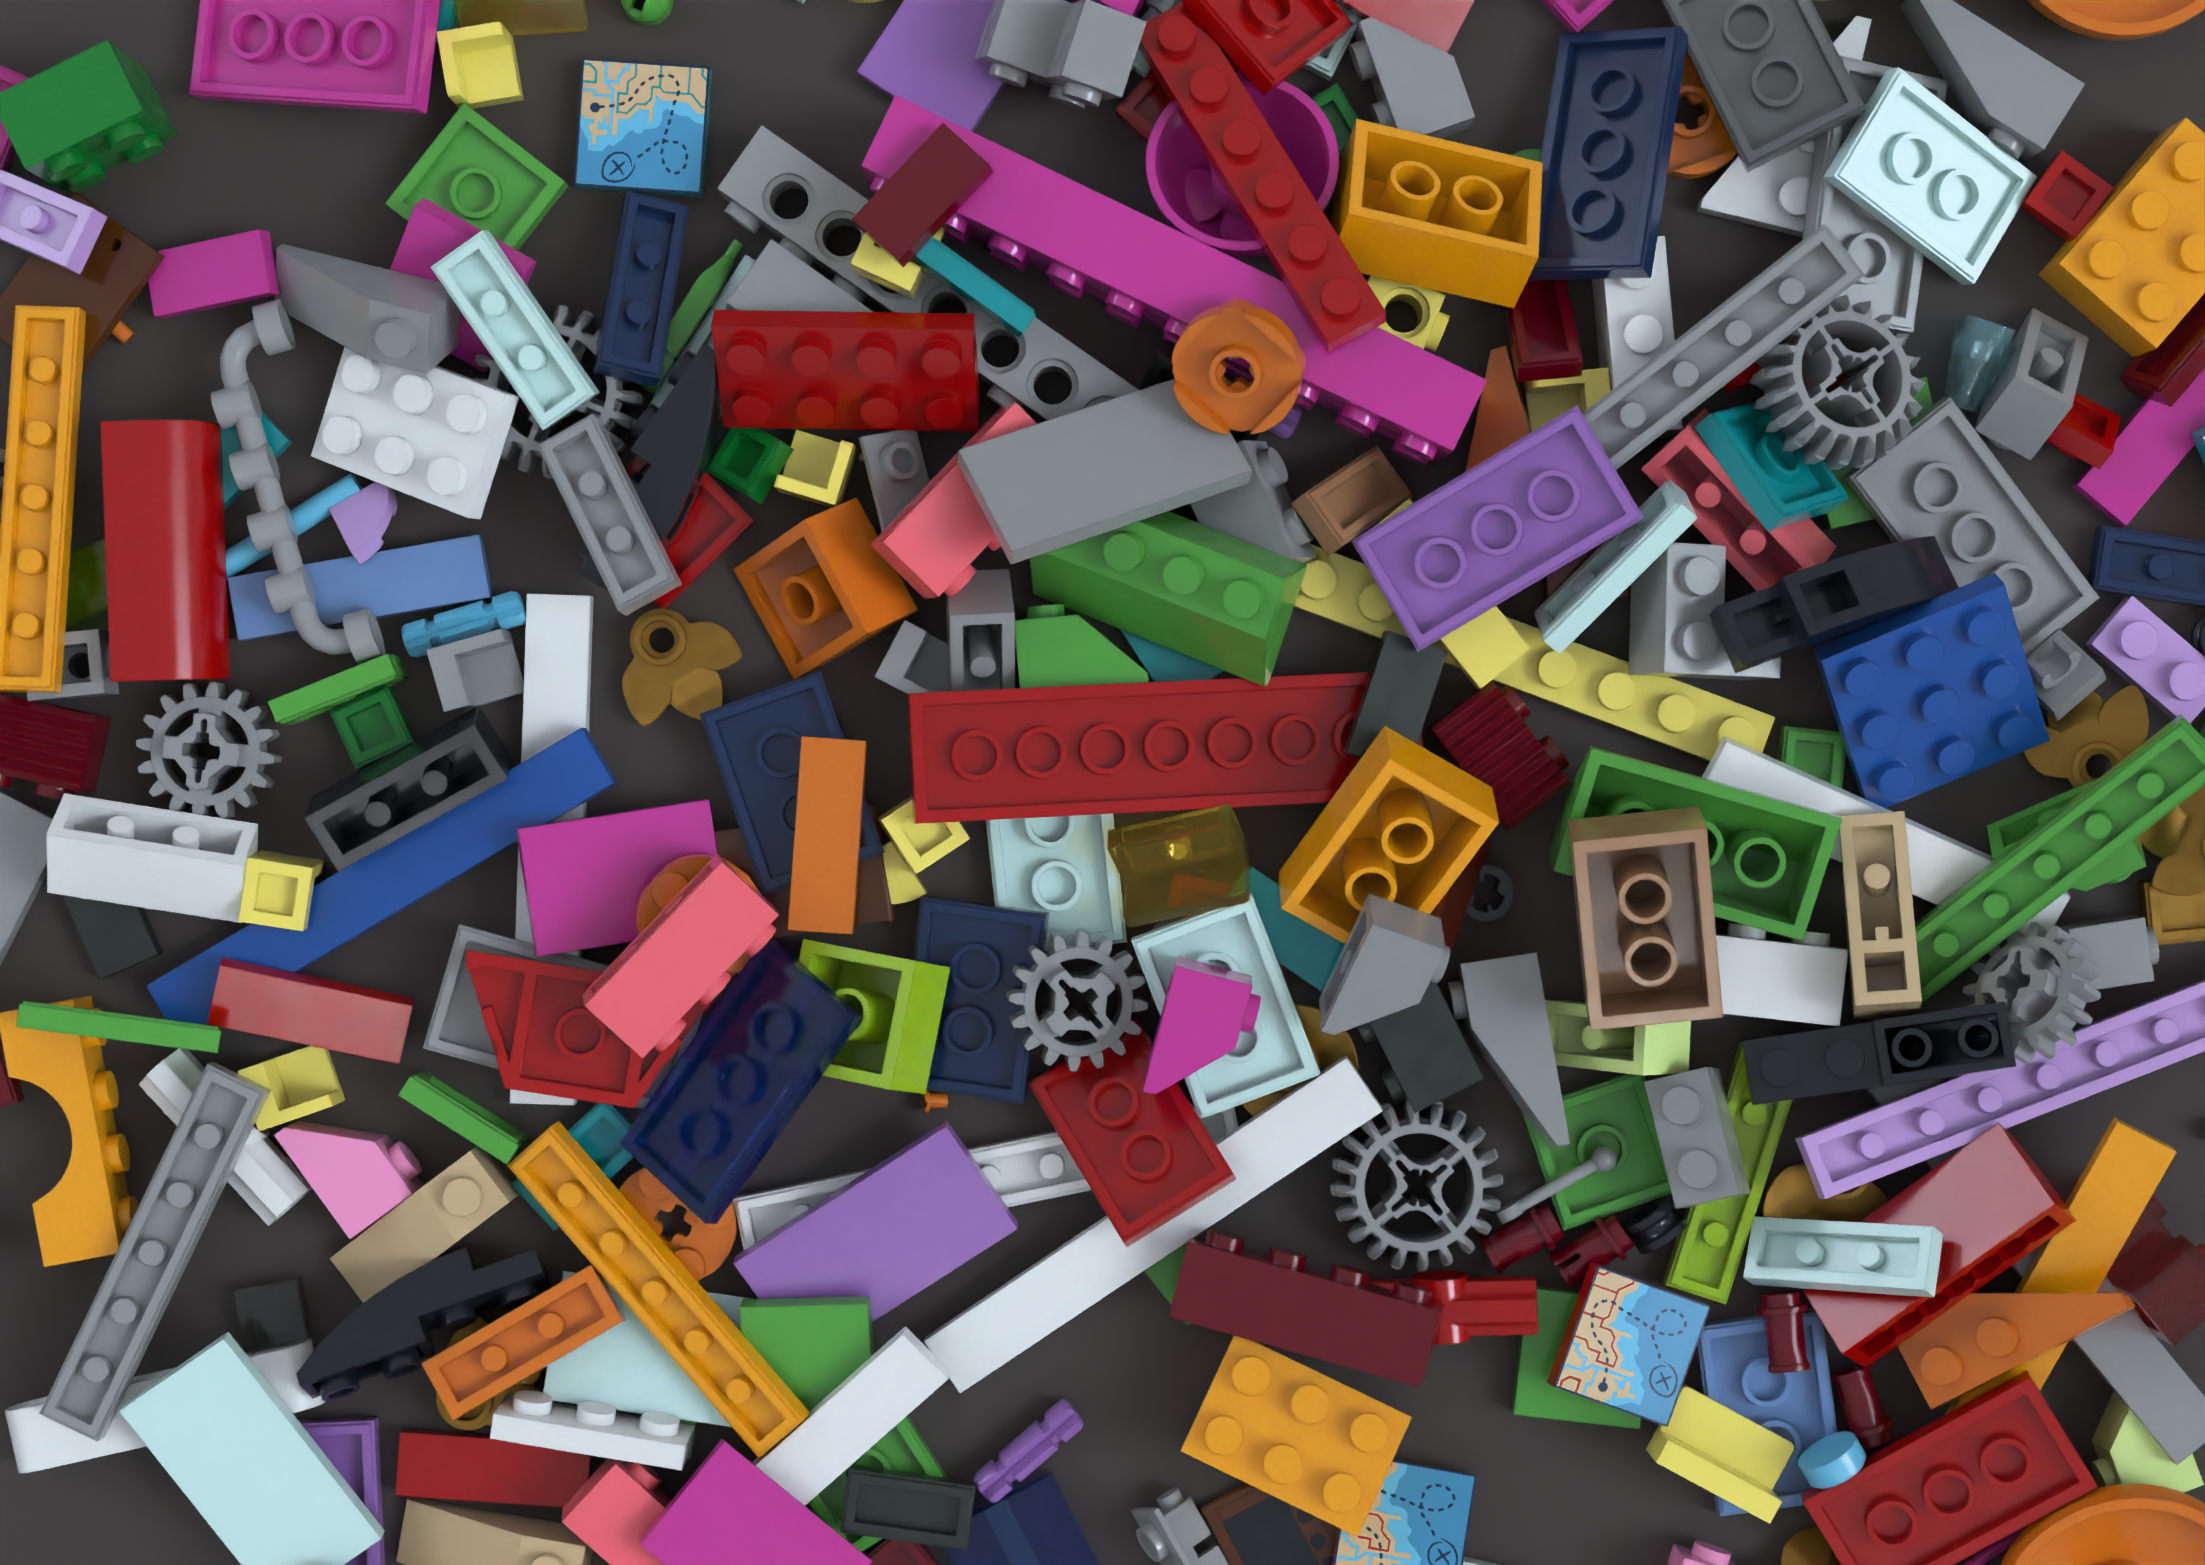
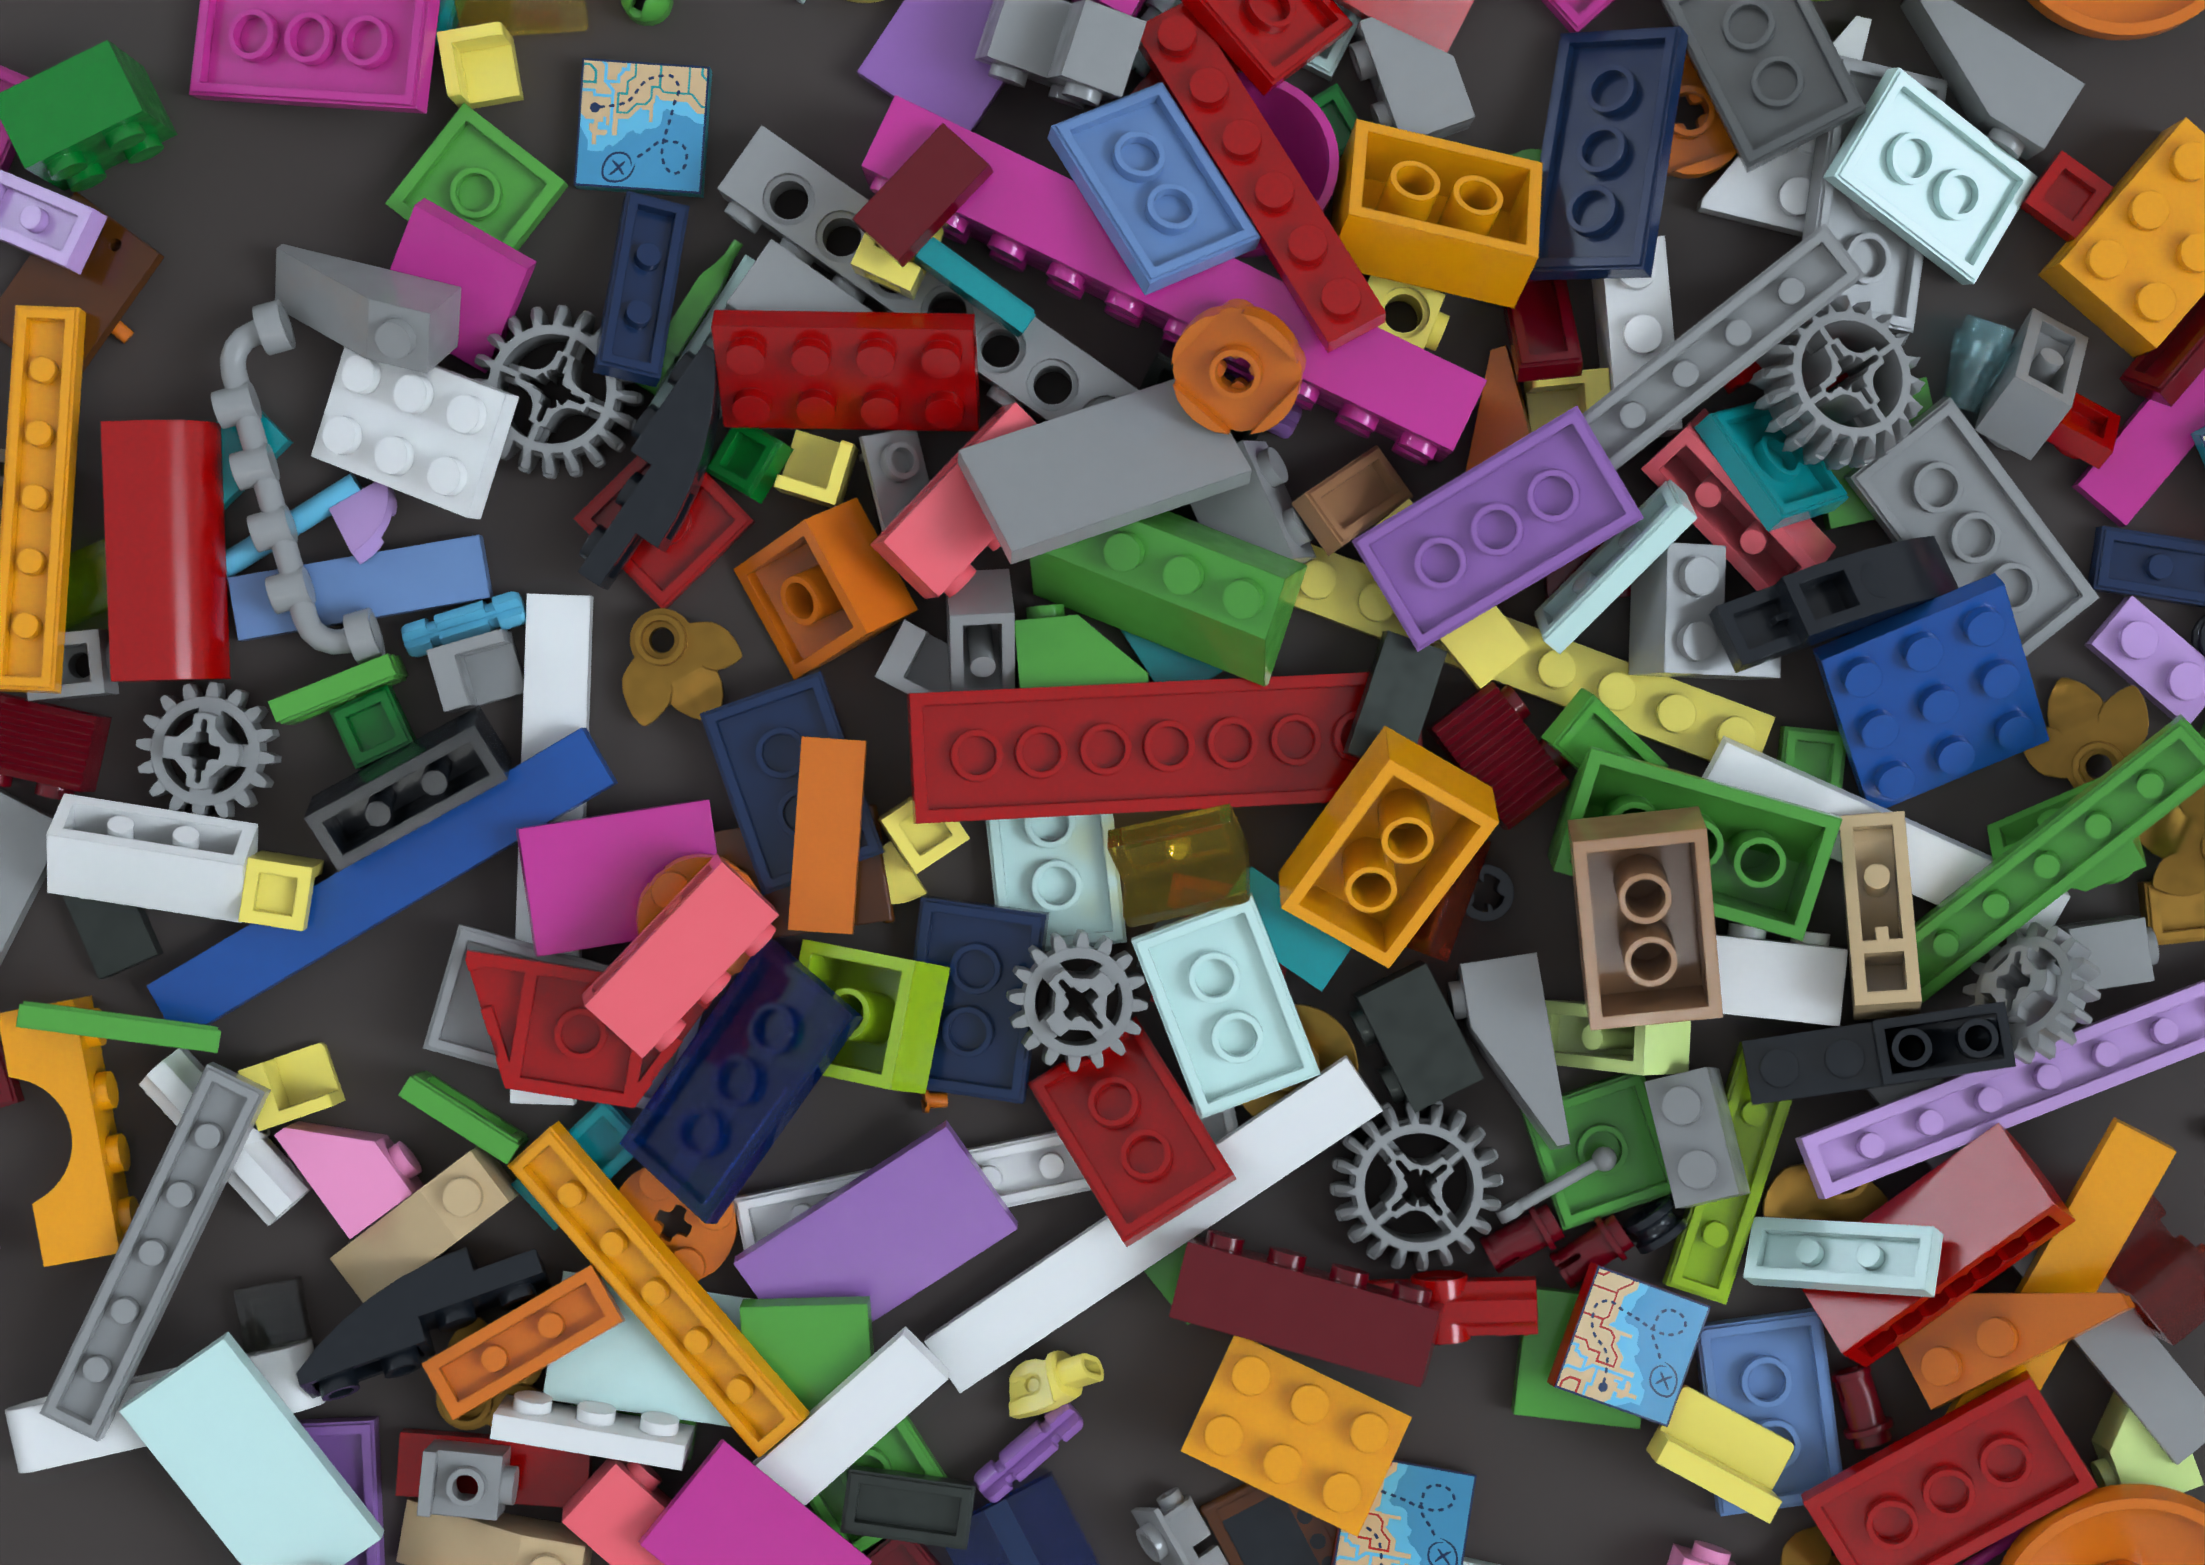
(214, 274): dark pink tile -> none
(310, 1010): tile -> none
(487, 1463): none -> light grey brick
(515, 329): light aqua tile -> none
(609, 514): light grey tile -> none
(1048, 1384): none -> light yellow piece
(1153, 188): none -> medium blue tile
(1199, 1021): dark pink slope -> none
(1383, 965): light grey slope -> none
(1590, 723): none -> bright green tile
(1784, 1331): dark red pin -> none
(1832, 1460): medium azure tile -> none
(2062, 674): light grey tile -> none

